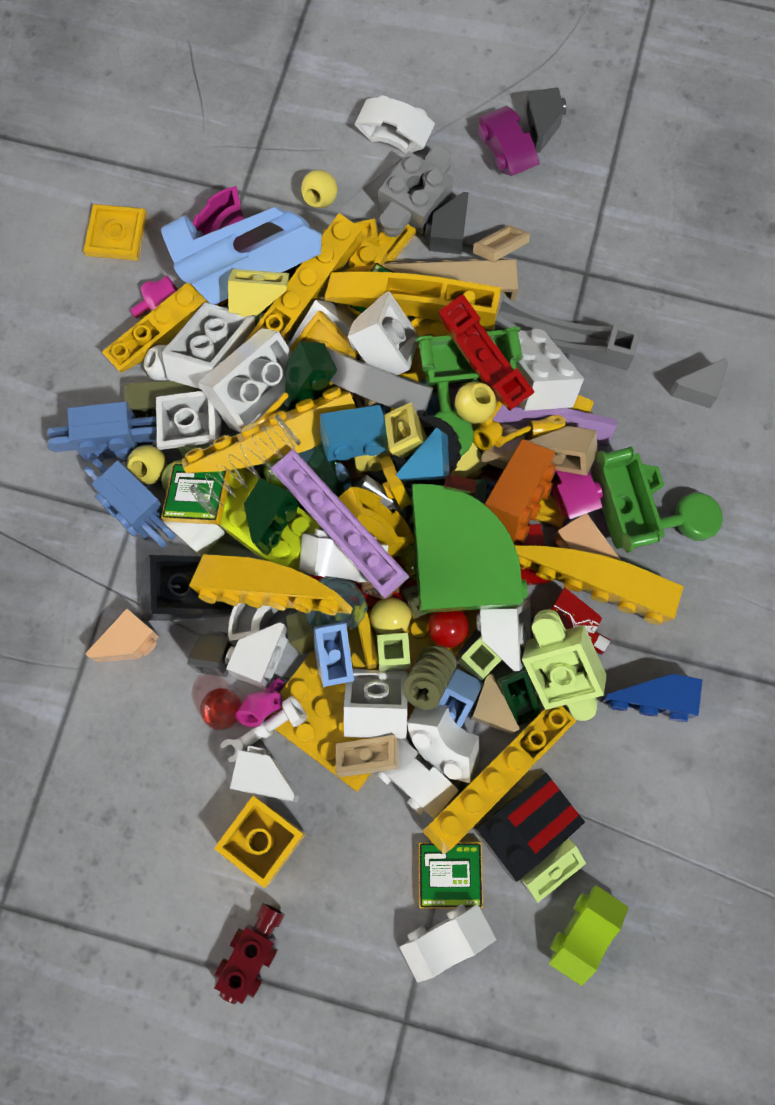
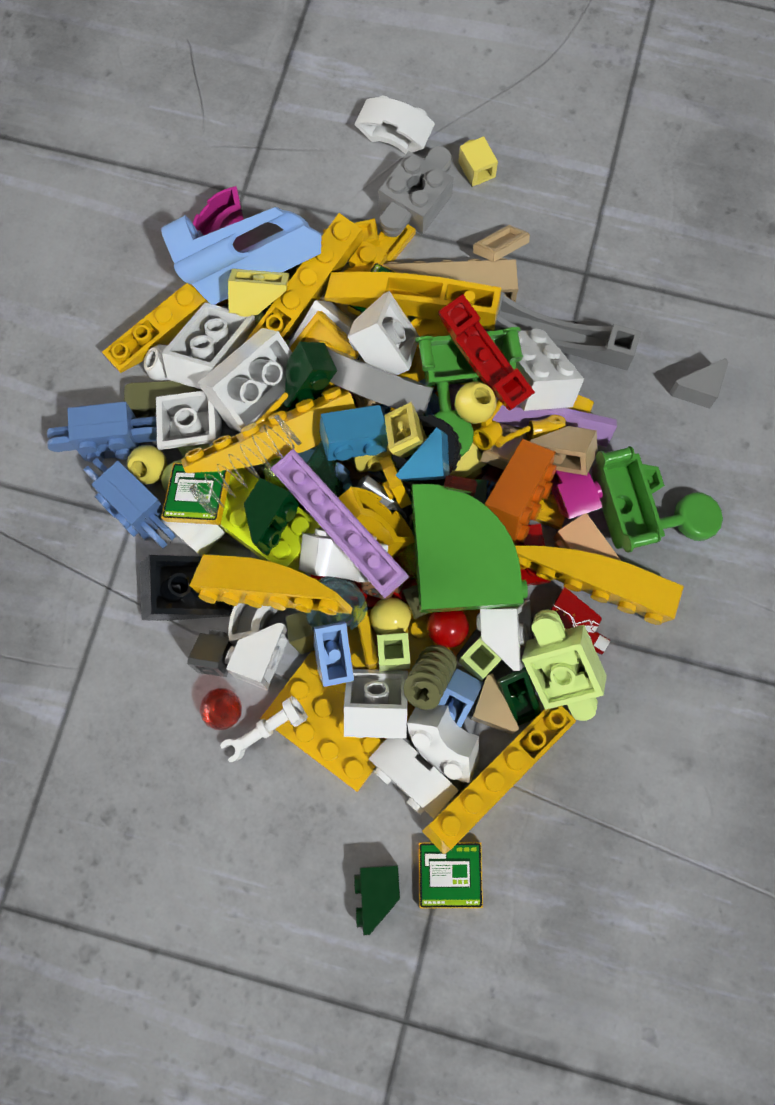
(115, 232): yellow tile -> none
(124, 640): light nougat slope -> none
(154, 294): dark pink piece -> none
(245, 965): dark red brick -> none
(260, 704): dark pink piece -> none
(260, 841): yellow brick -> none
(261, 775): white slope -> none
(319, 189): light yellow piece -> none
(367, 756): tan plate -> none
(378, 894): none -> dark green slope
(447, 942): white brick -> none
(448, 226): dark grey slope -> none
(477, 161): none -> light yellow brick
(511, 147): magenta brick -> none
(529, 827): black slope -> none
(544, 115): dark grey slope -> none
(553, 870): yellowish green plate -> none
(587, 935): lime brick -> none
(667, 695): blue slope -> none

